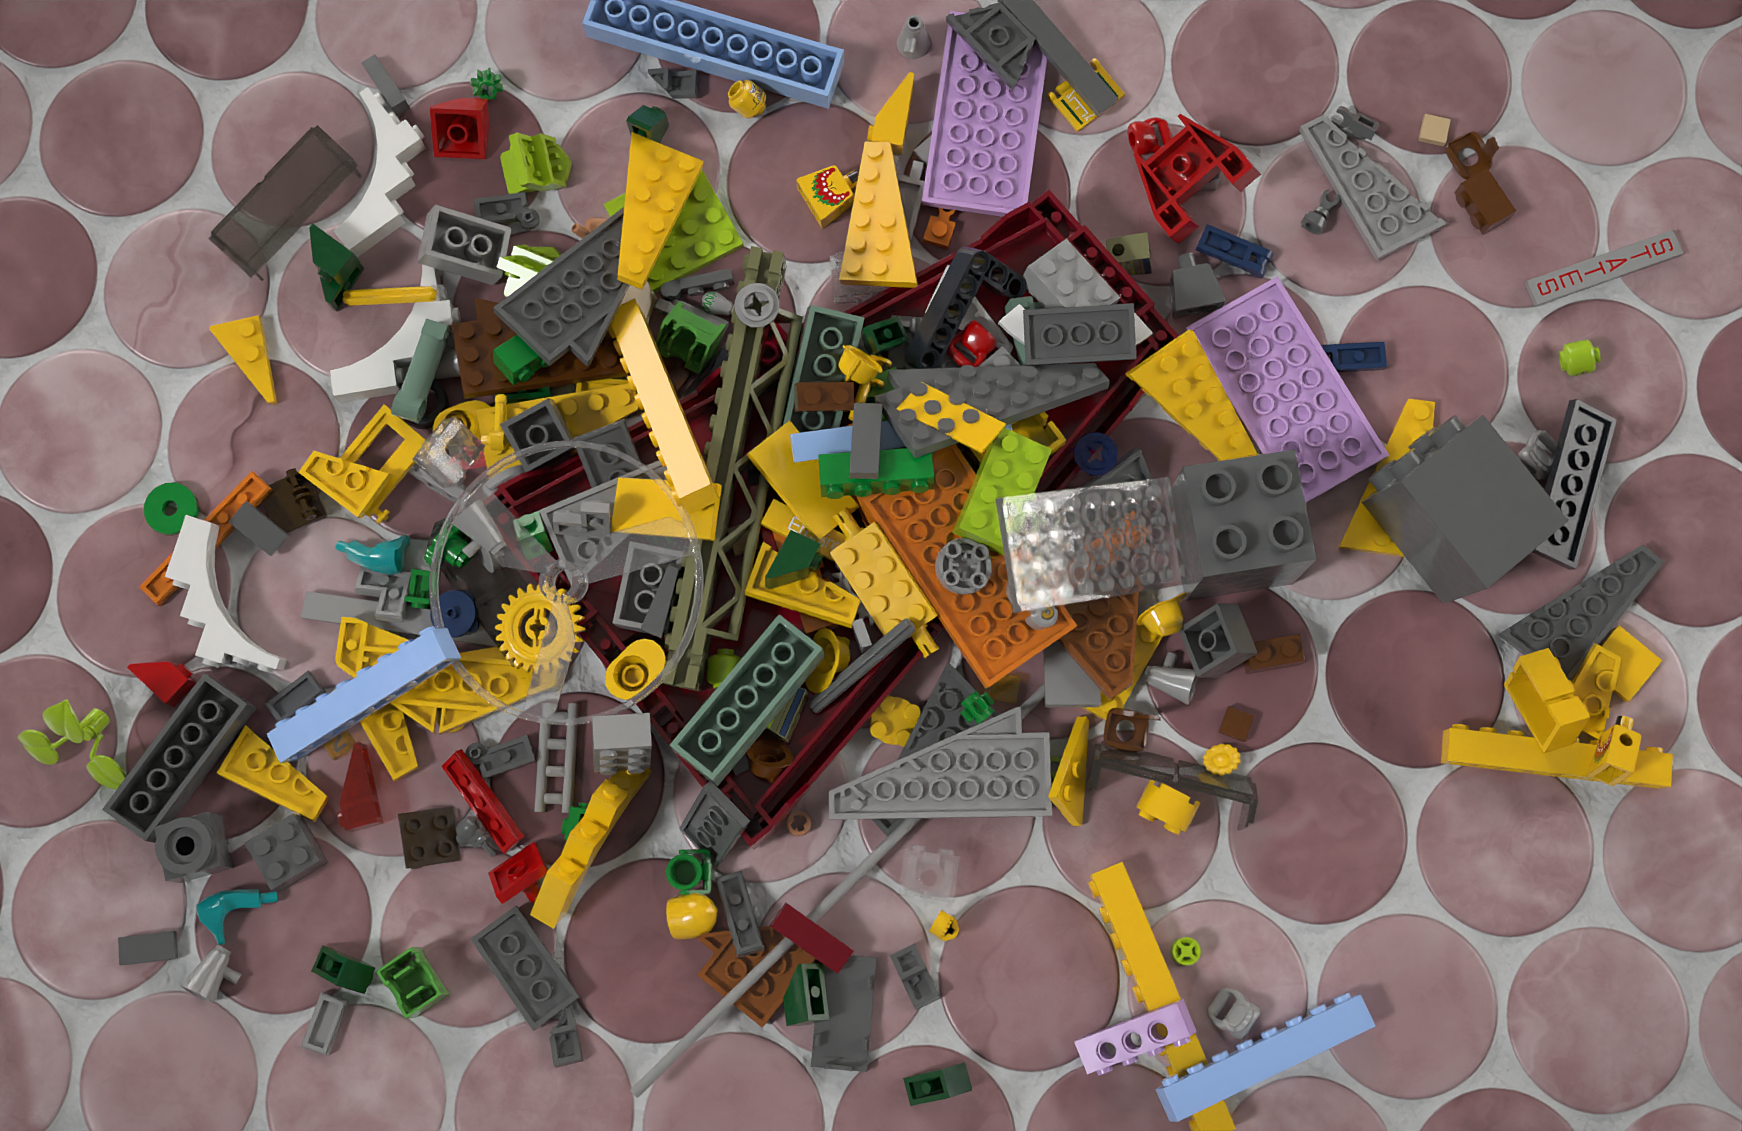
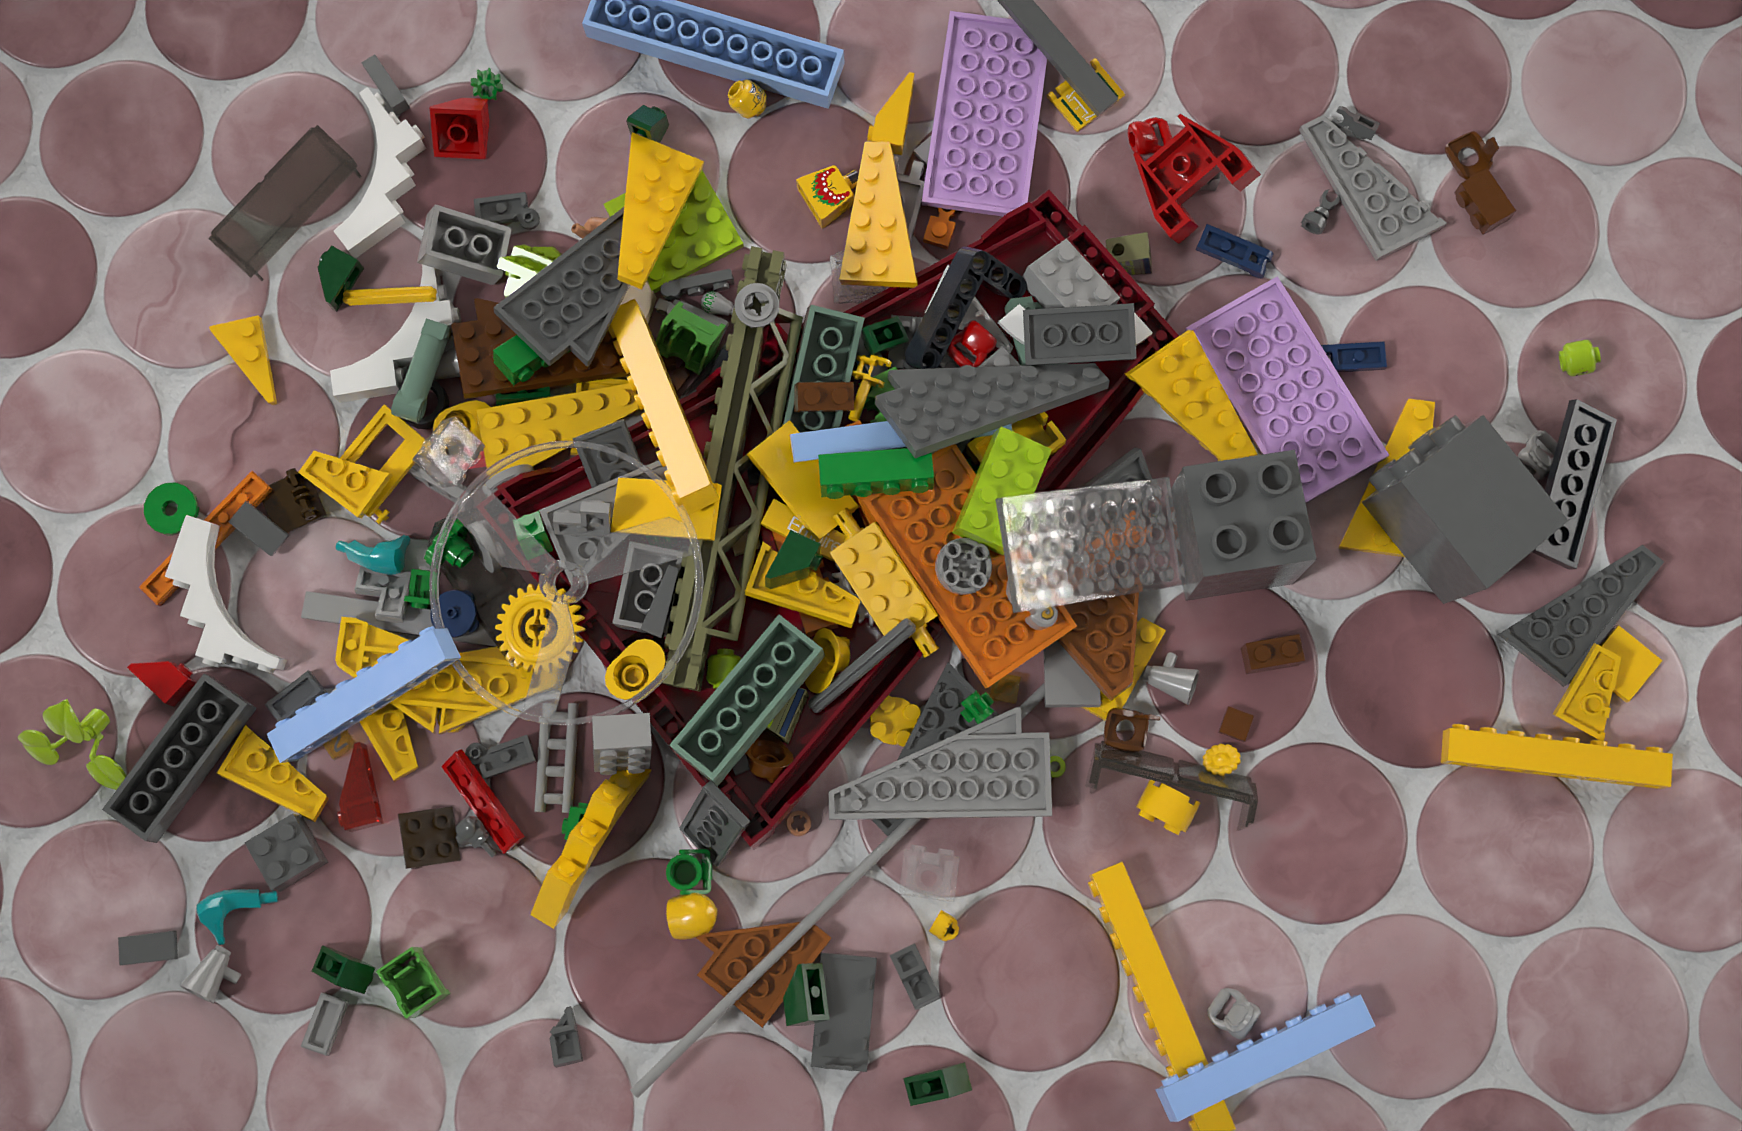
(193, 847): dark grey piece -> none
(331, 257): dark green slope -> none
(481, 528): light grey piece -> none
(496, 438): yellow piece -> none
(519, 874): red tile -> none
(525, 968): dark grey plate -> none
(534, 164): lime piece -> none
(538, 426): dark grey brick -> none
(678, 83): dark grey slope -> none
(739, 914): dark grey tile -> none
(811, 937): dark red tile -> none
(858, 365): yellow piece -> none
(861, 635): light grey tile -> none
(866, 441): dark grey tile -> none
(913, 39): light grey piece -> none
(974, 435): yellow piece -> none
(996, 39): dark grey wing -> none
(1069, 783): yellow wing -> none
(1093, 1046): lavender brick -> none
(1108, 454): clear blue gear -> none
(1164, 617): yellow piece -> none
(1192, 951): lime wheel -> none
(1194, 288): dark grey torso -> none
(1217, 640): dark grey brick -> none
(1434, 130): tan tile -> none
(1546, 700): yellow piece -> none
(1603, 268): light grey tile -> none
(1615, 753): yellow torso -> none

